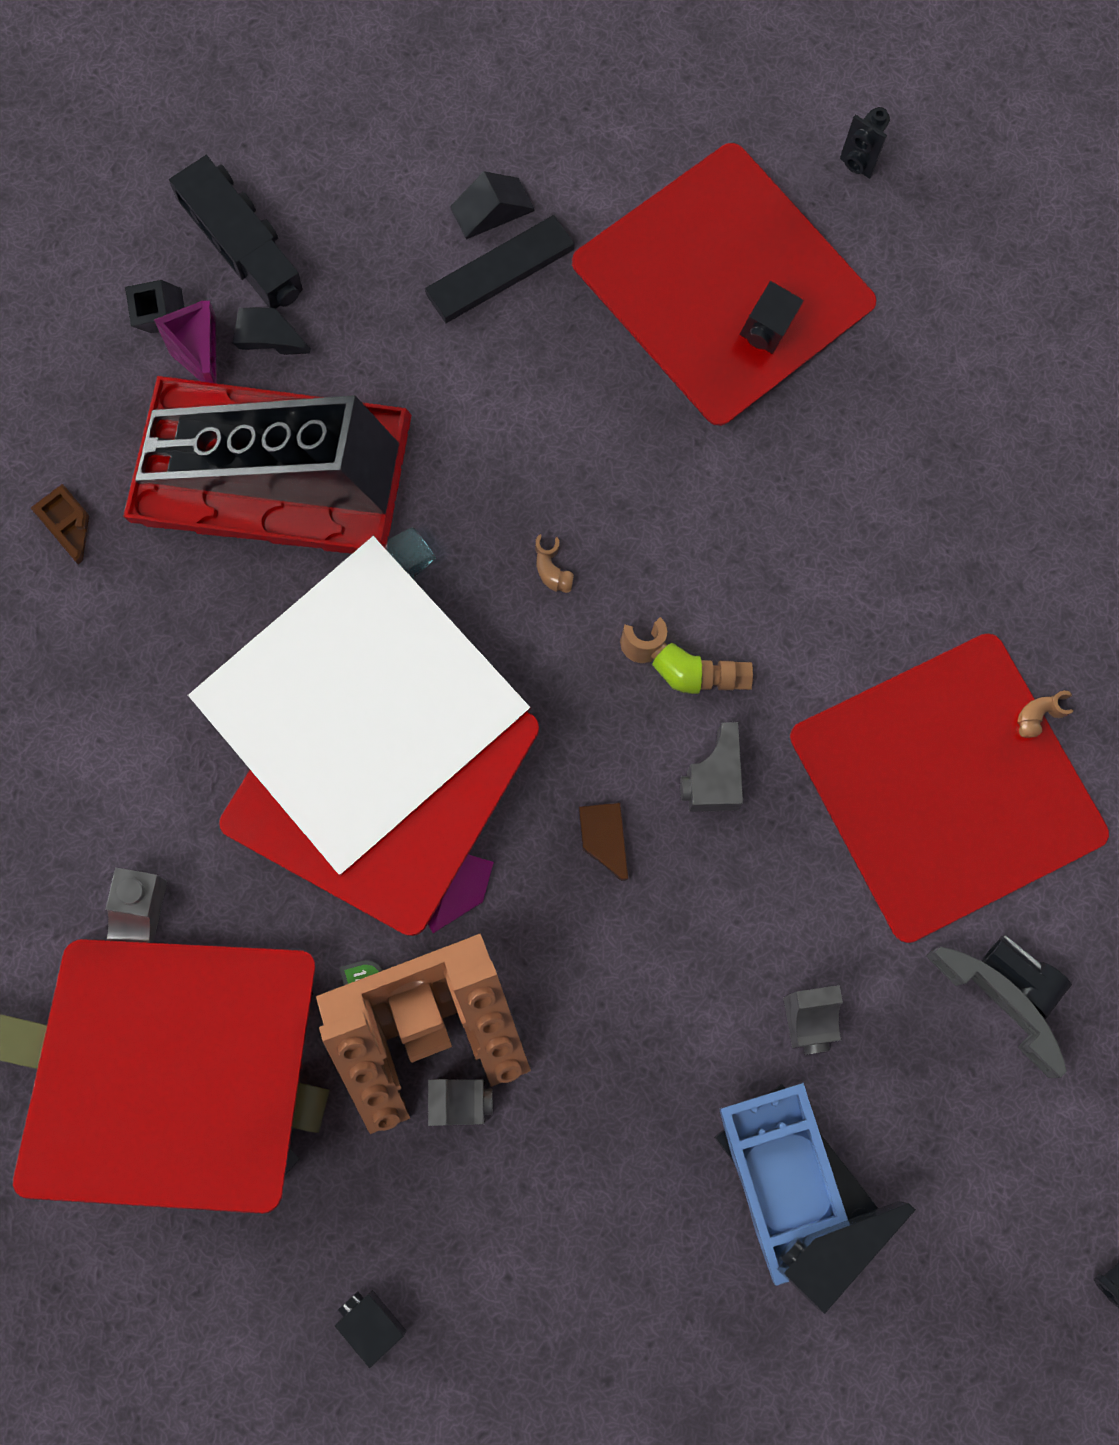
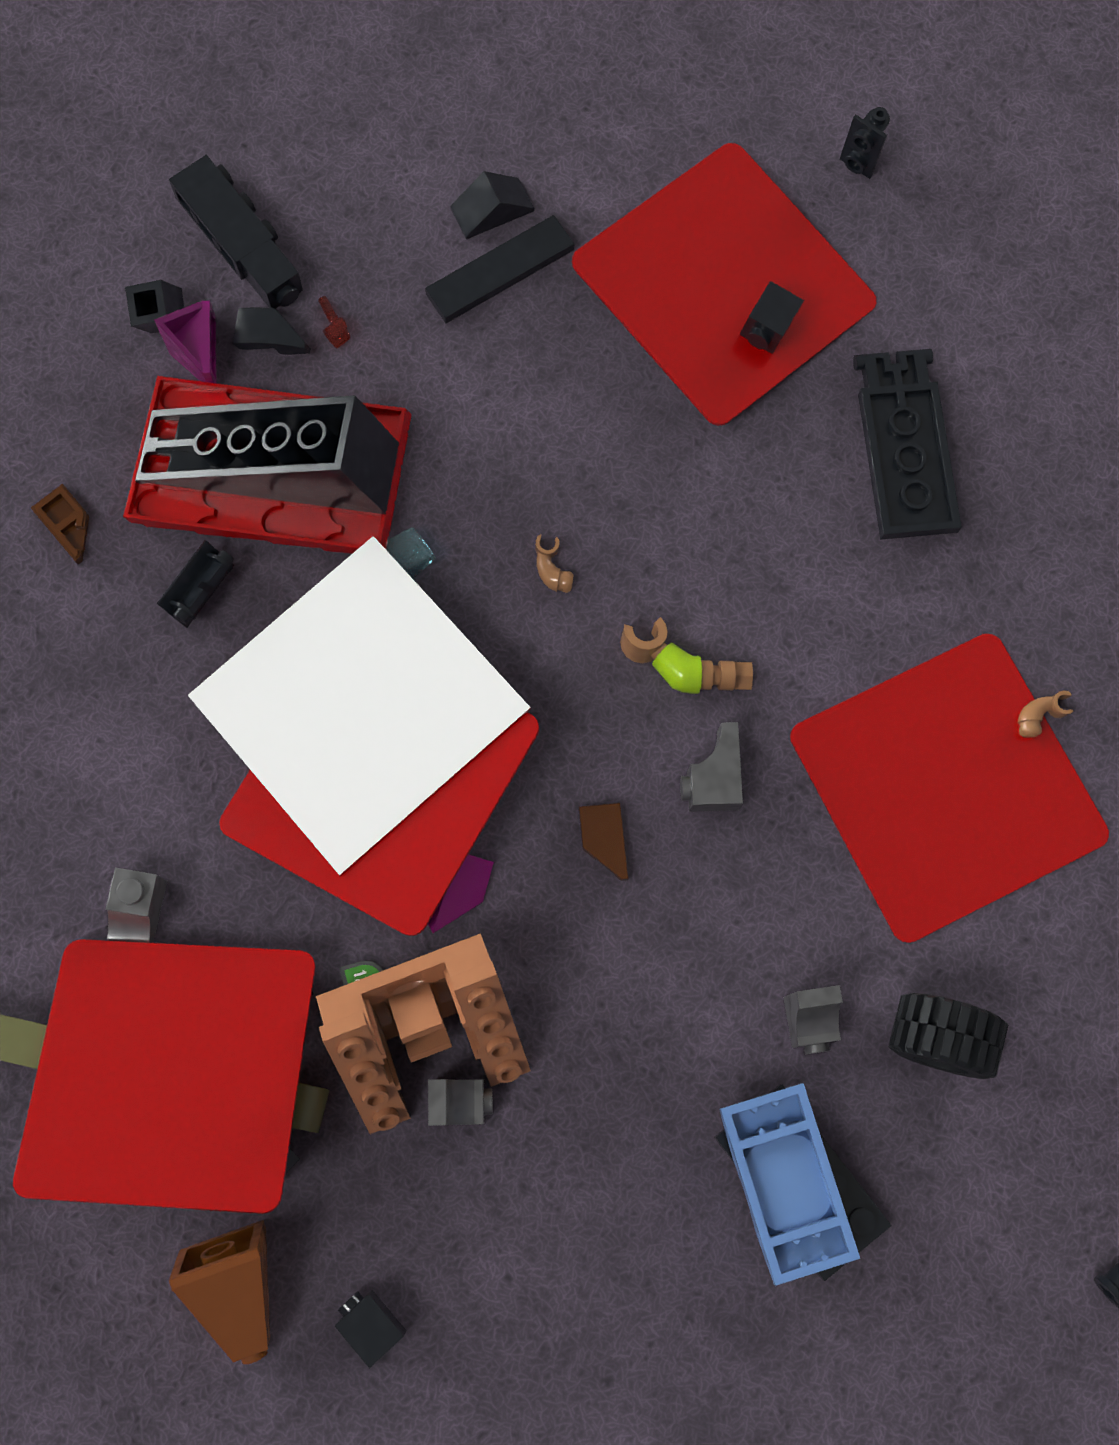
(196, 583): none -> black hinge
(227, 1290): none -> dark orange slope
(337, 330): none -> clear red hand
(834, 1257): black slope -> none
(906, 446): none -> black hinge
(948, 1035): none -> black tyre
(1036, 980): black piece -> none
(1040, 1044): dark grey slope -> none

